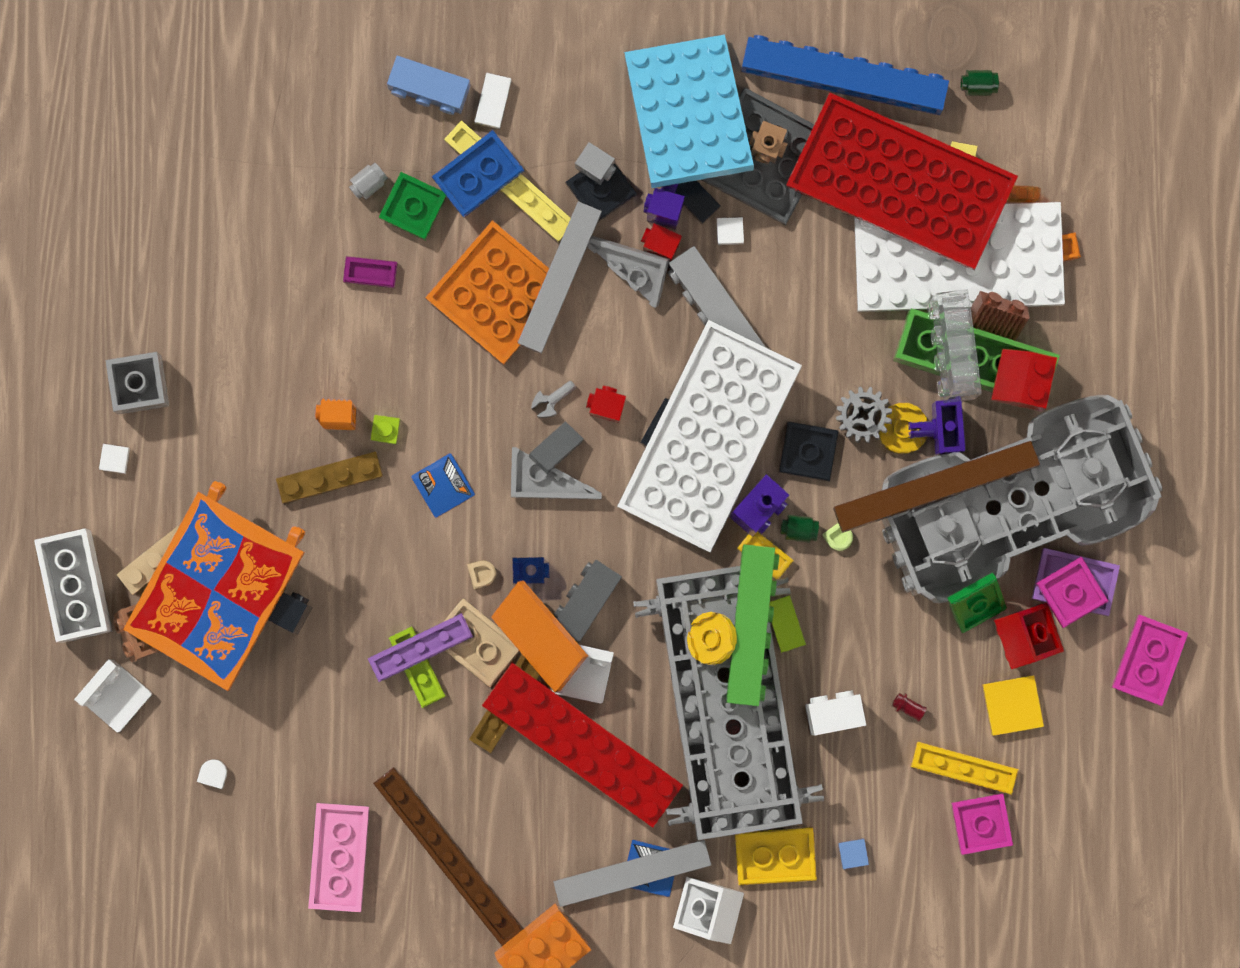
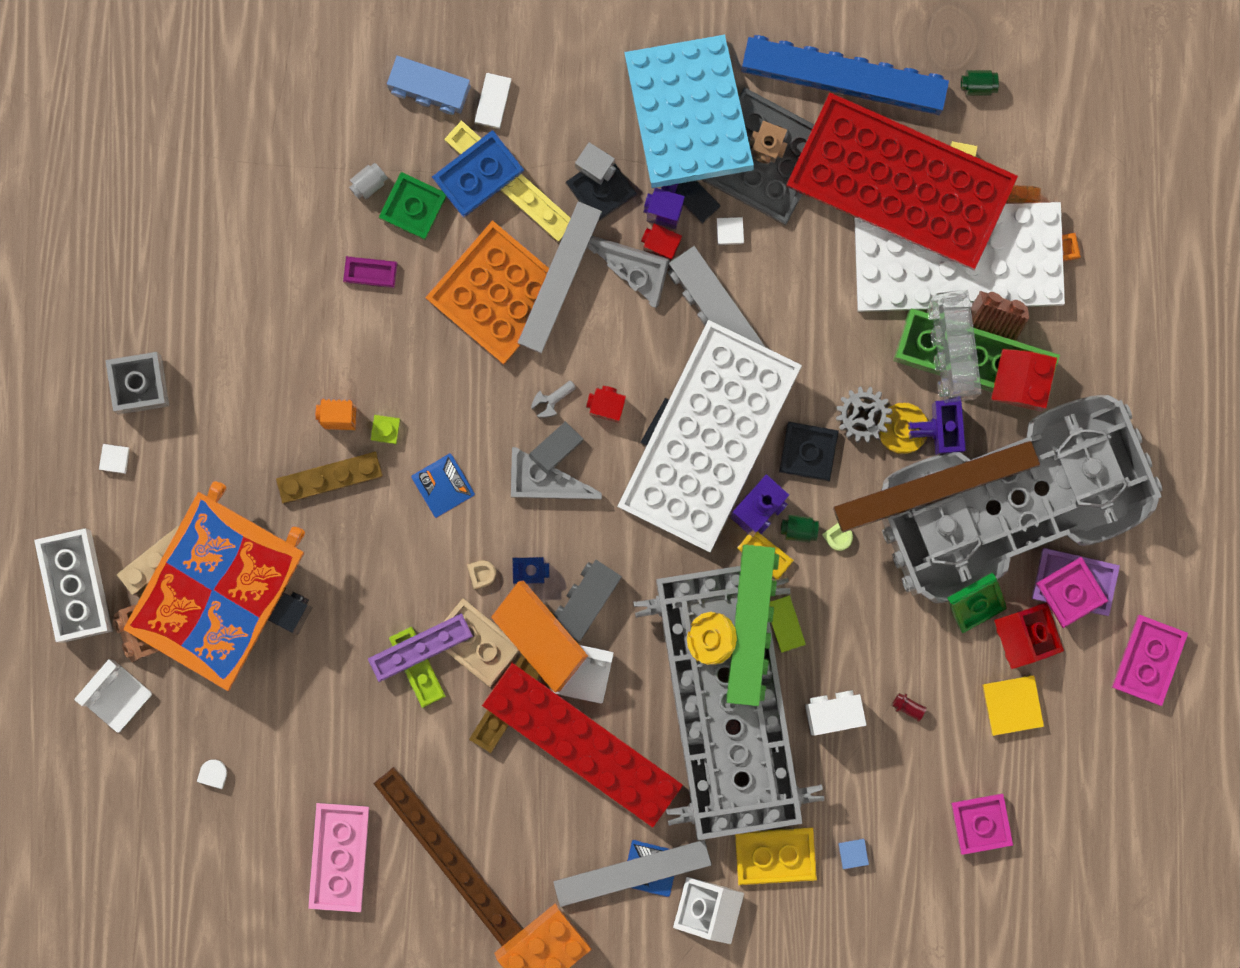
(964, 768): yellow tile -> none

